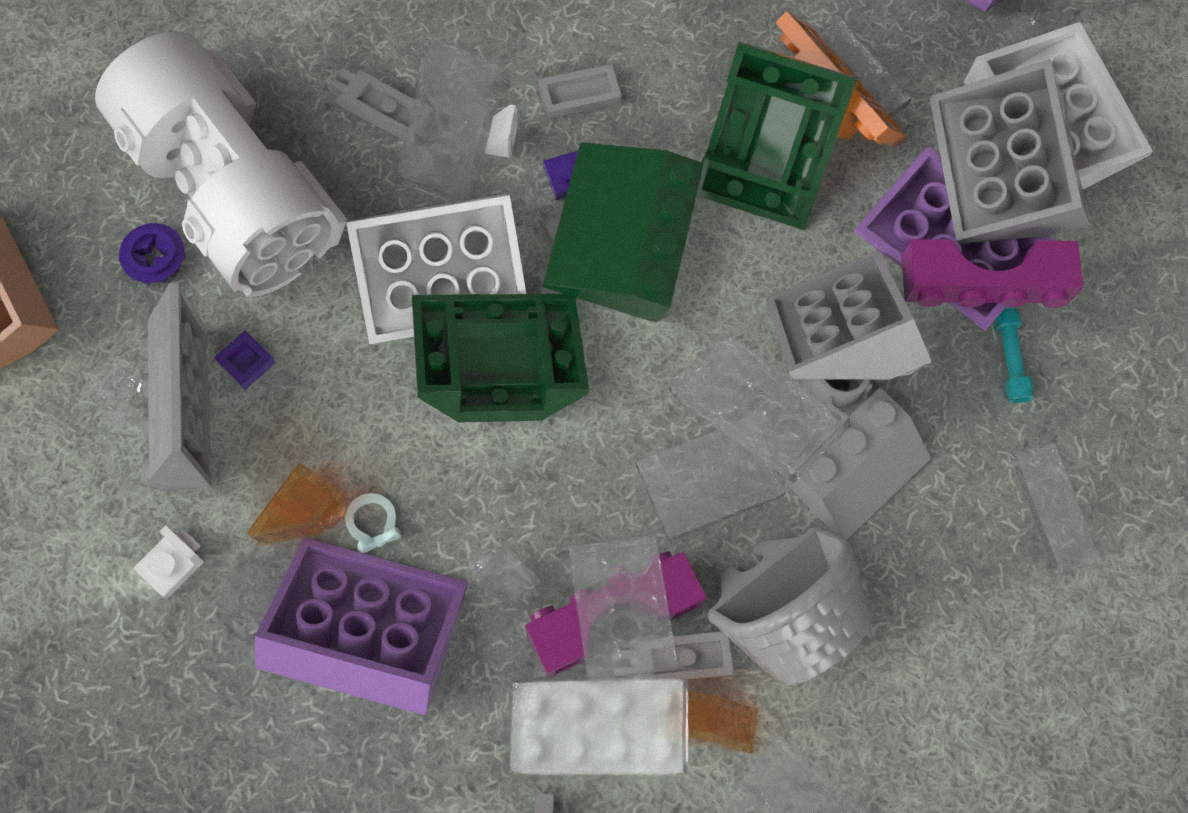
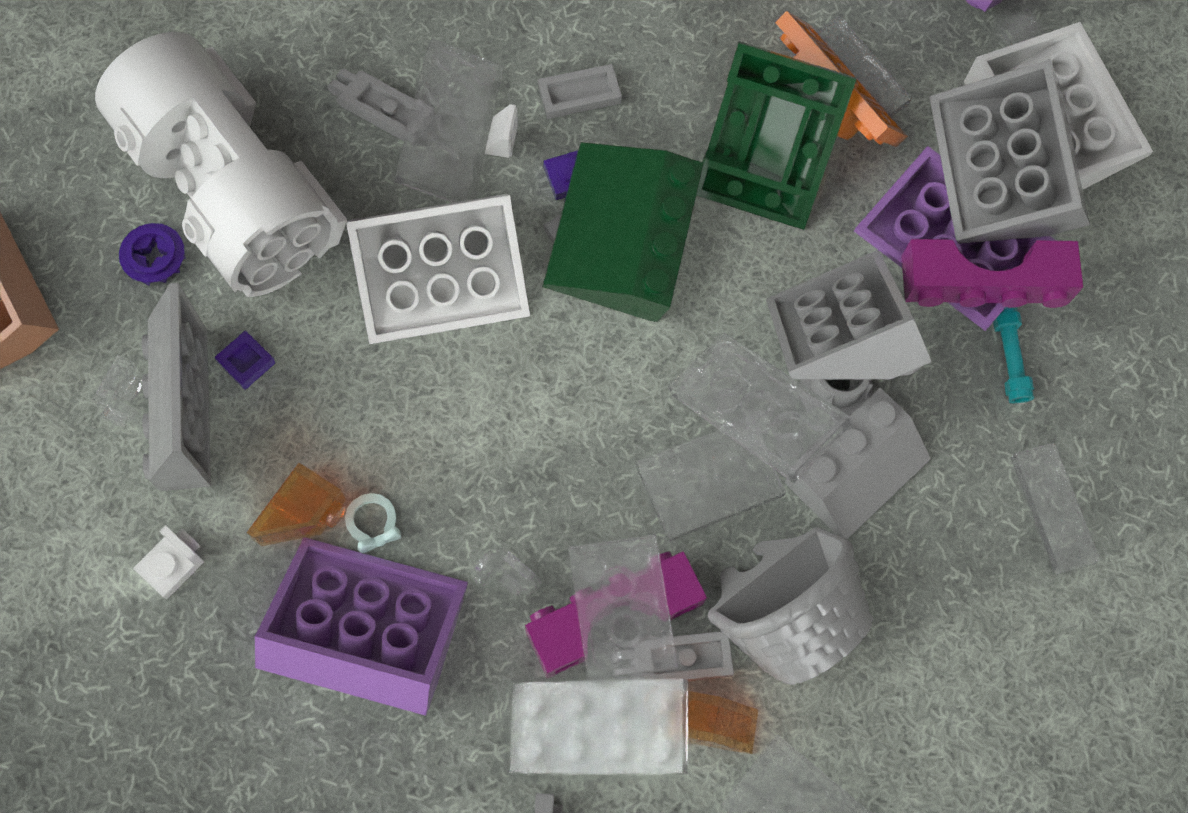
(498, 355): dark green slope -> none

